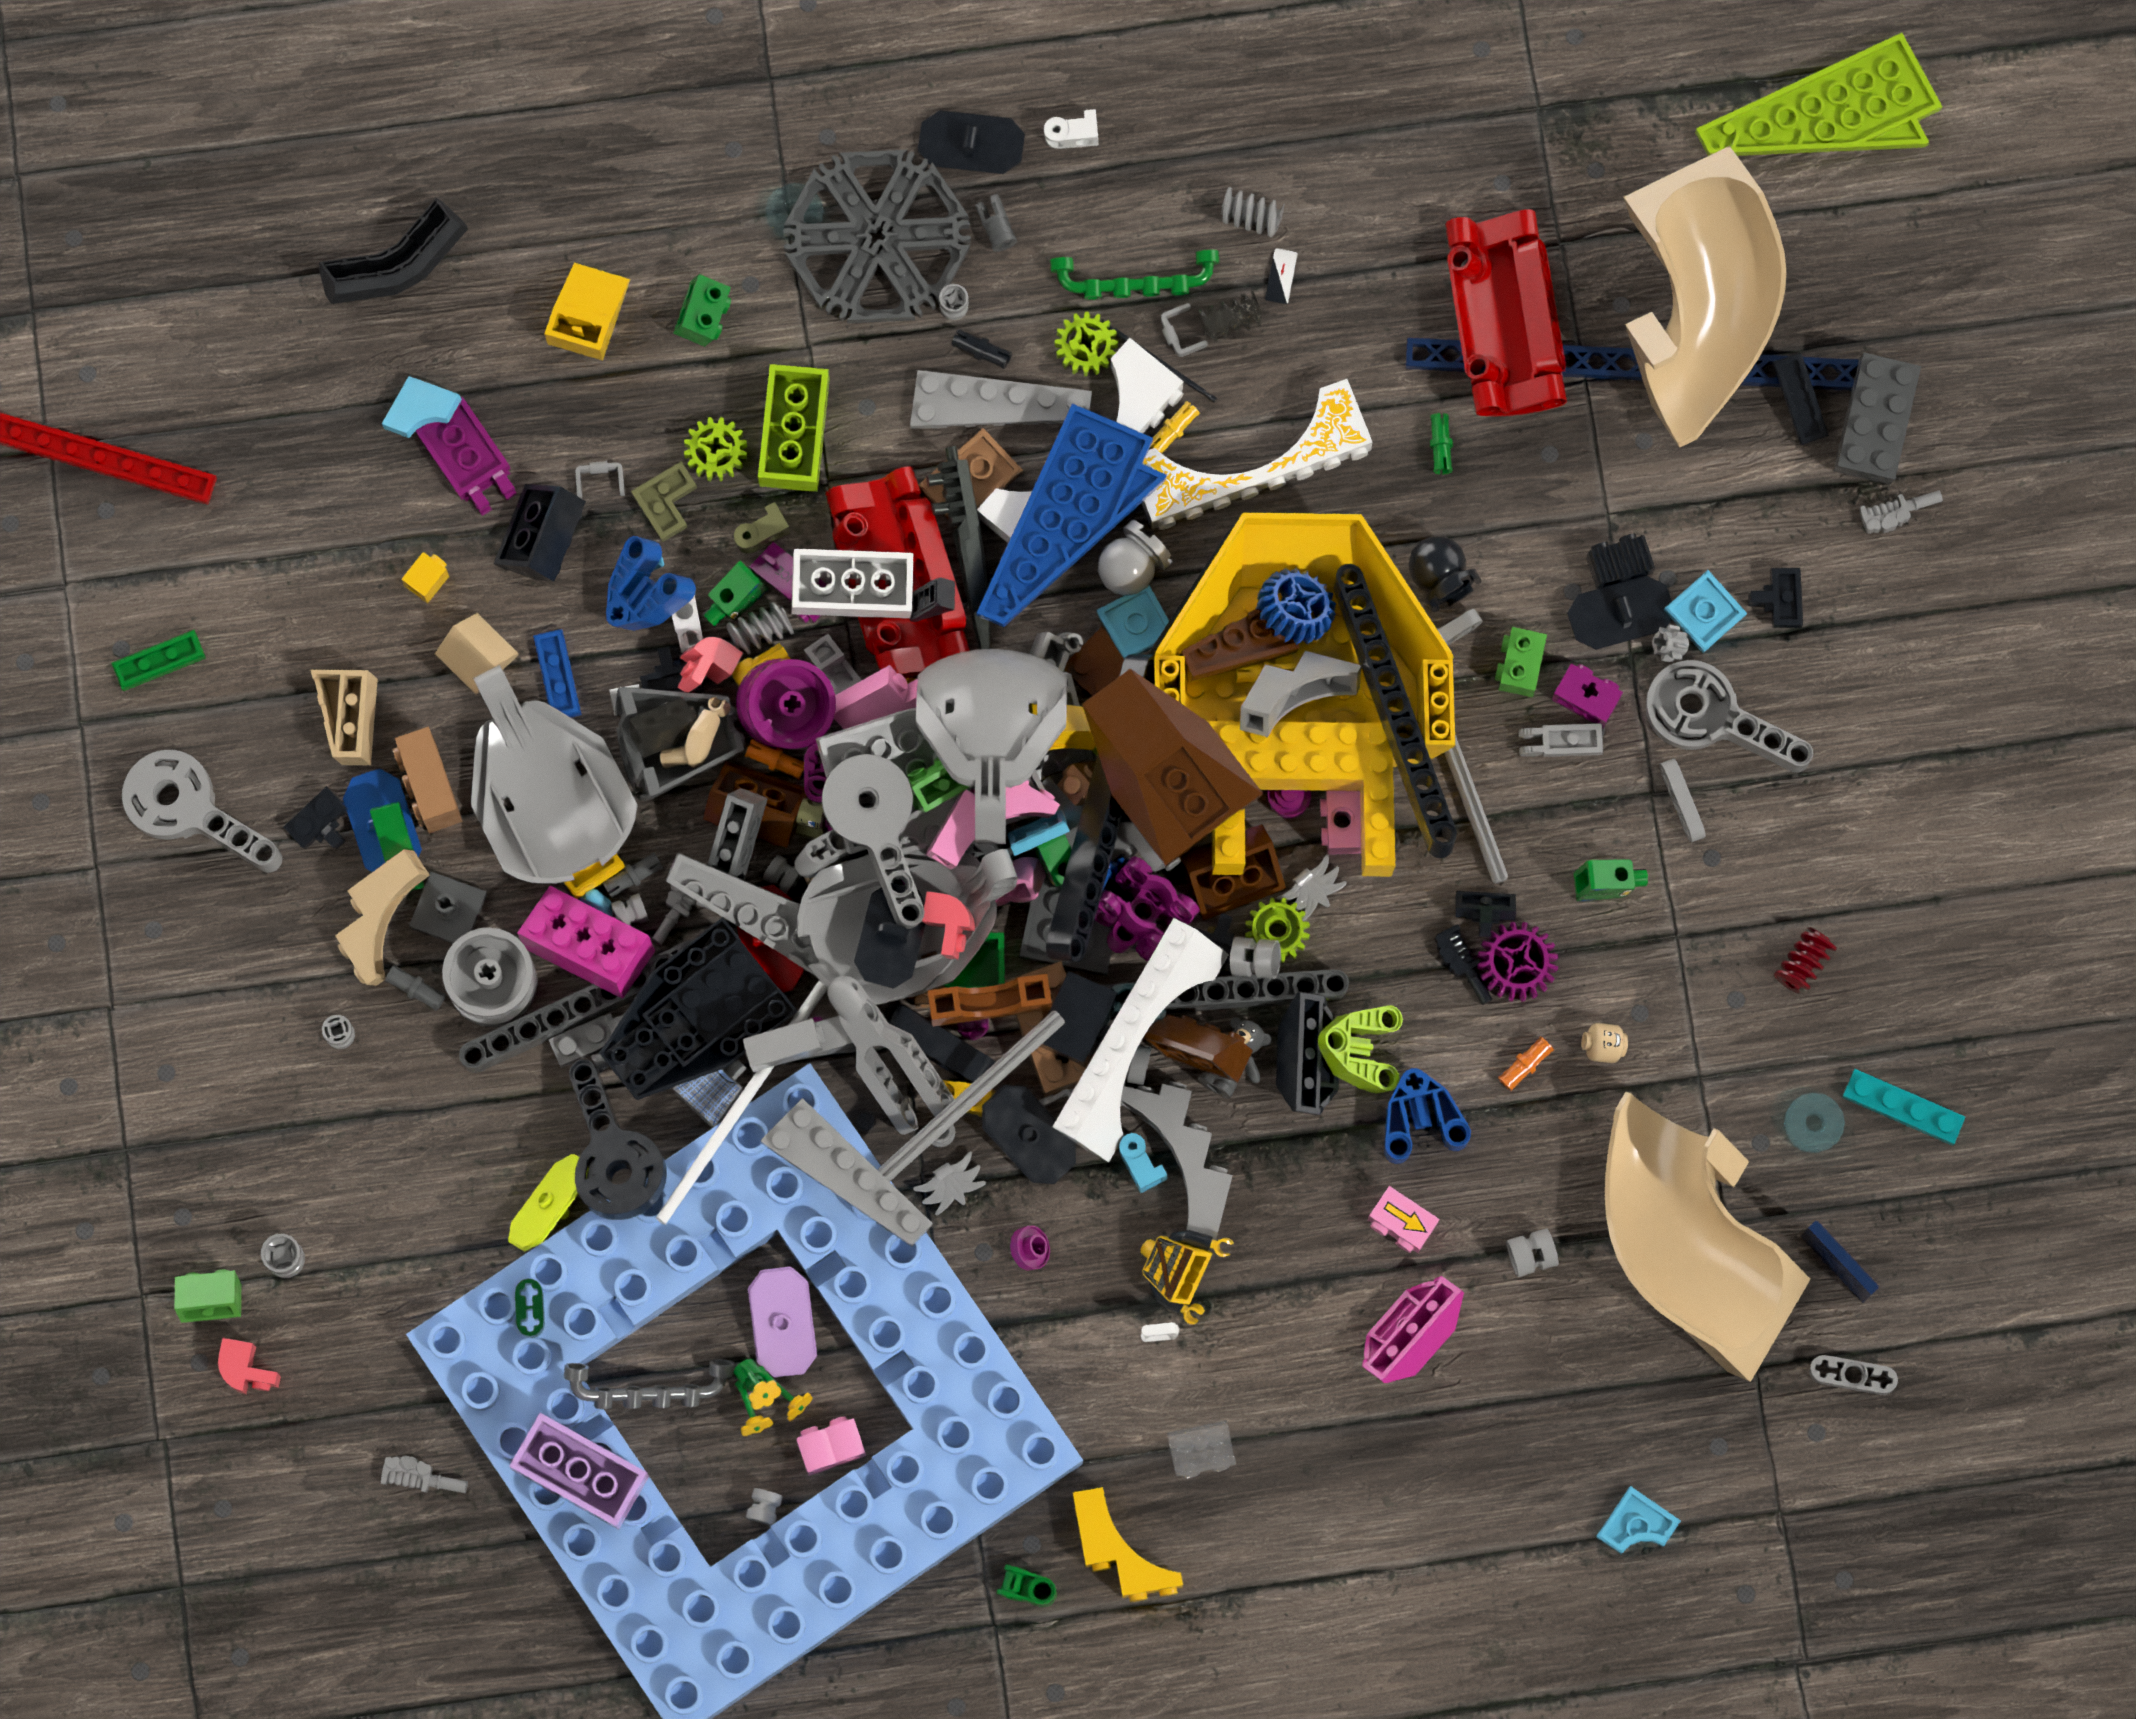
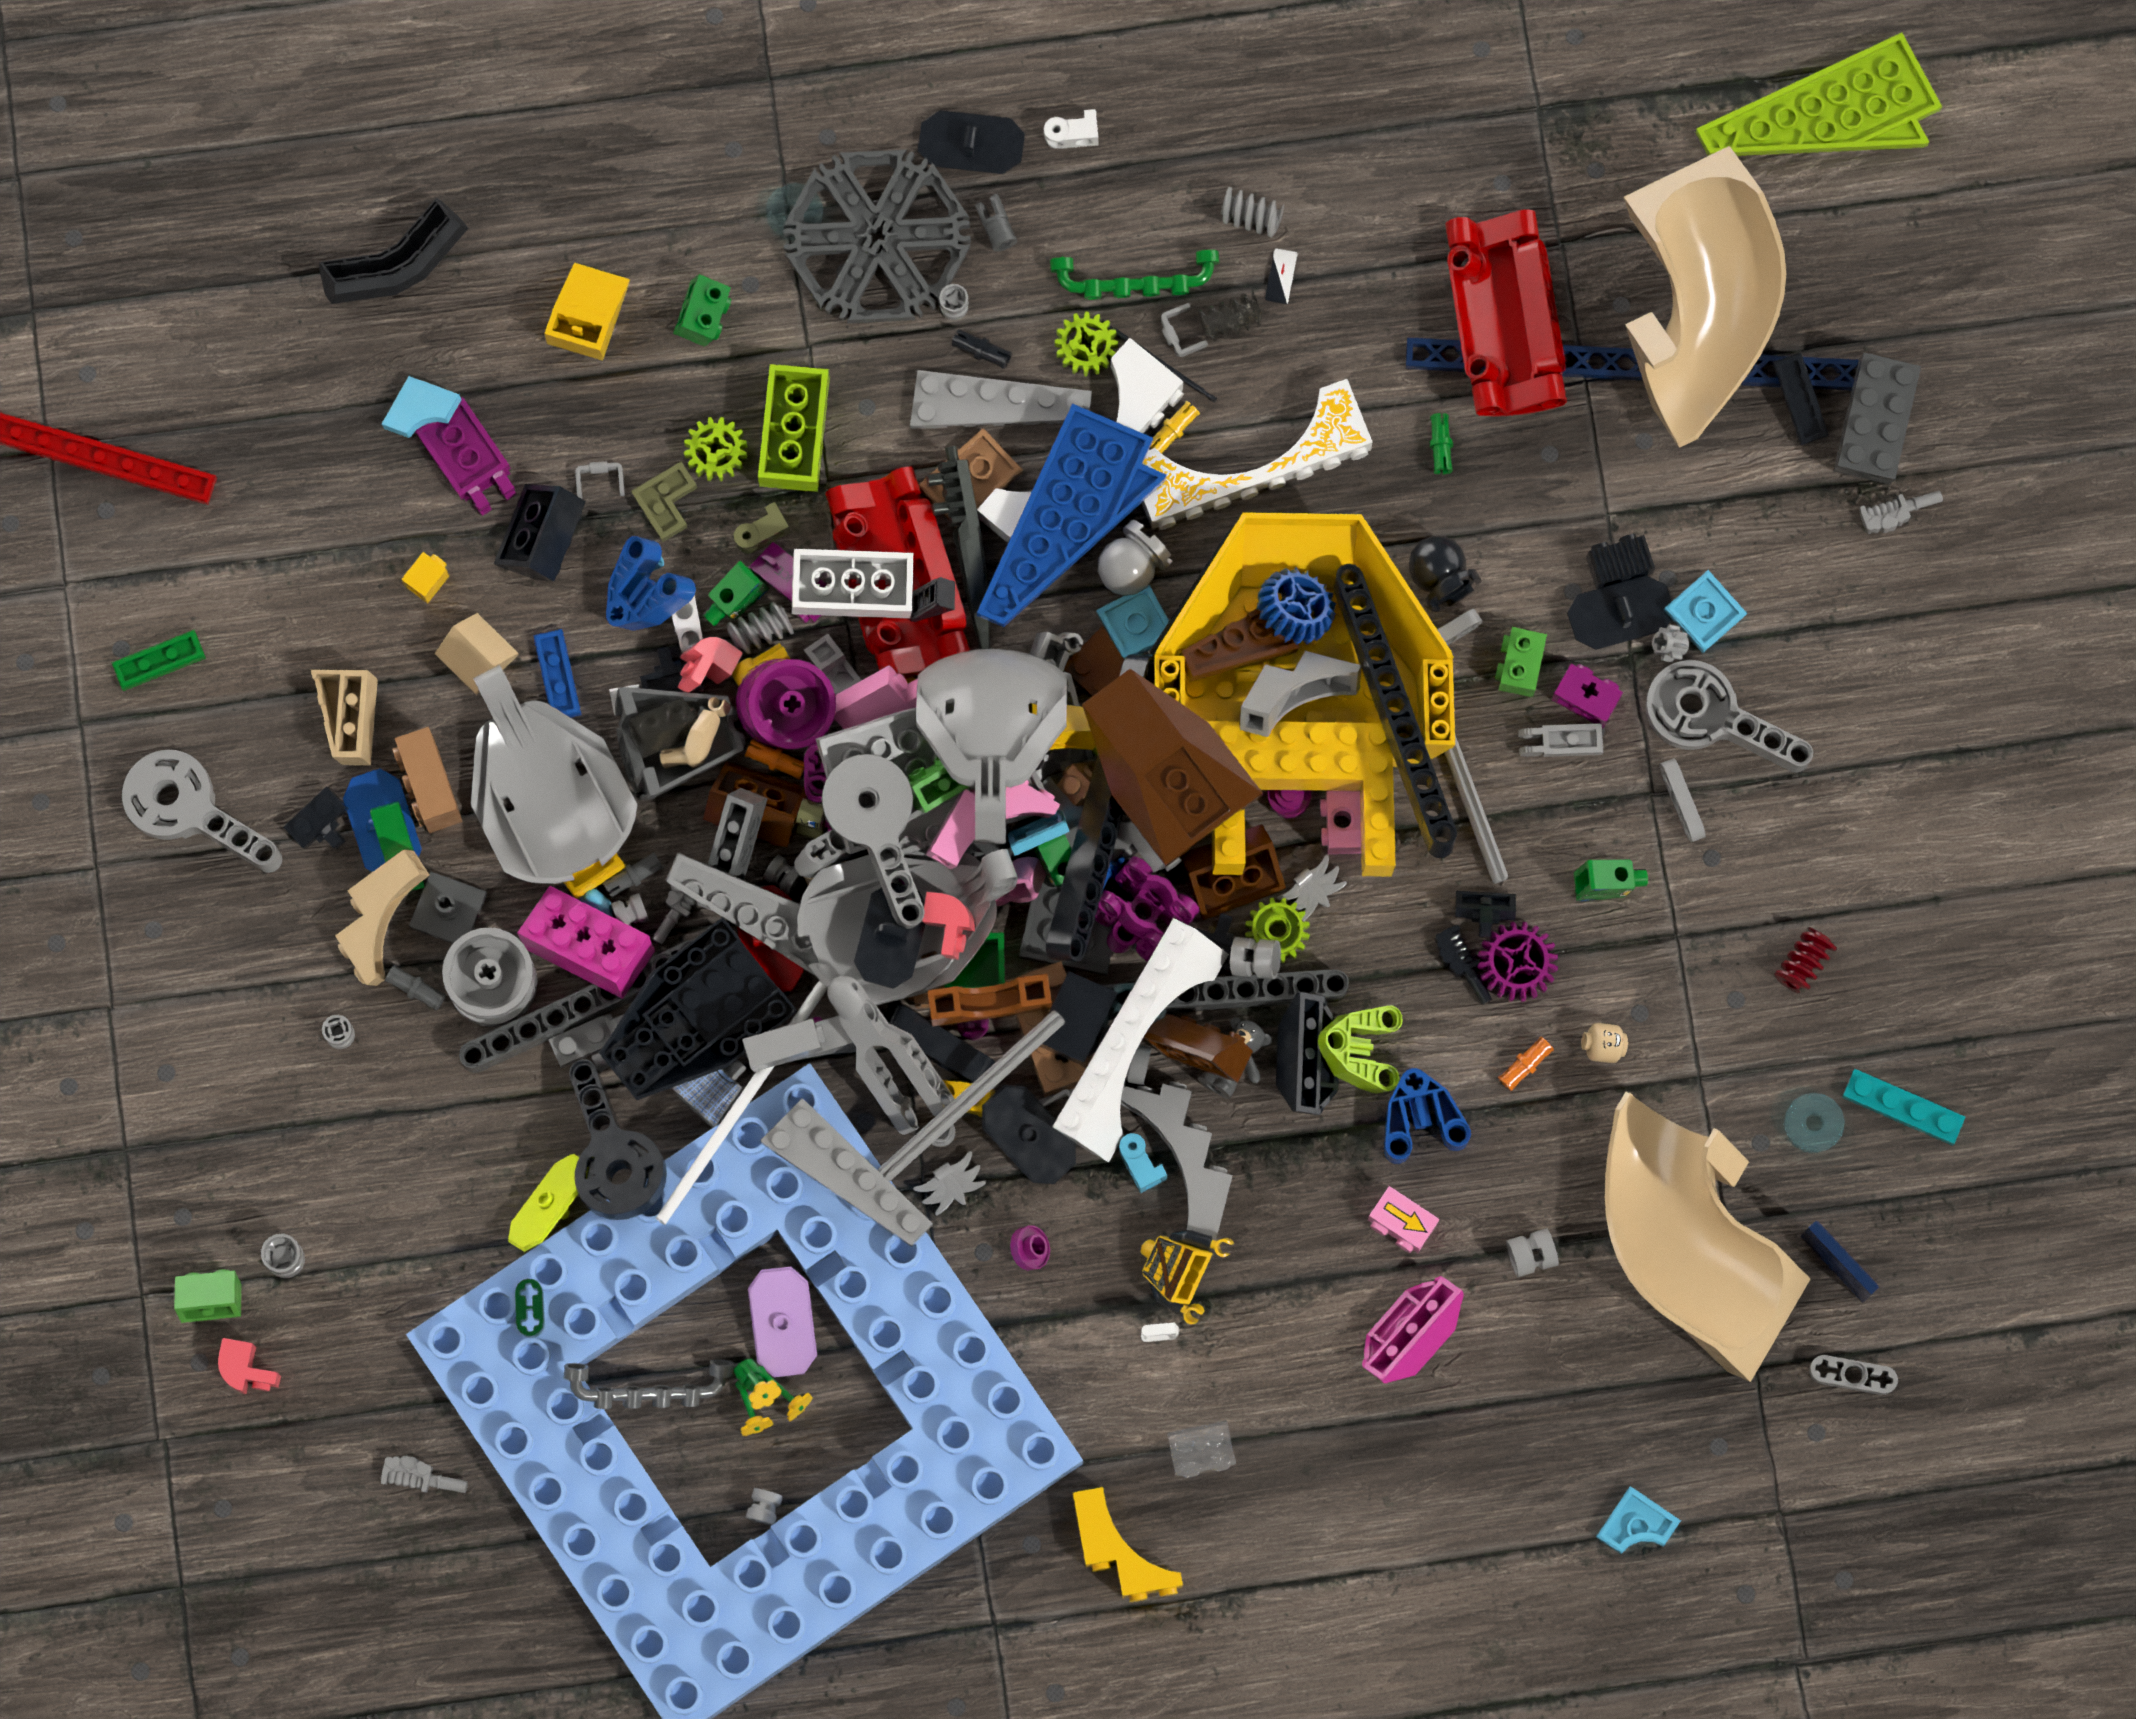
(579, 1471): lavender brick -> none
(830, 1446): bright pink brick -> none
(1025, 1586): green piece -> none
(1781, 598): black hinge -> none

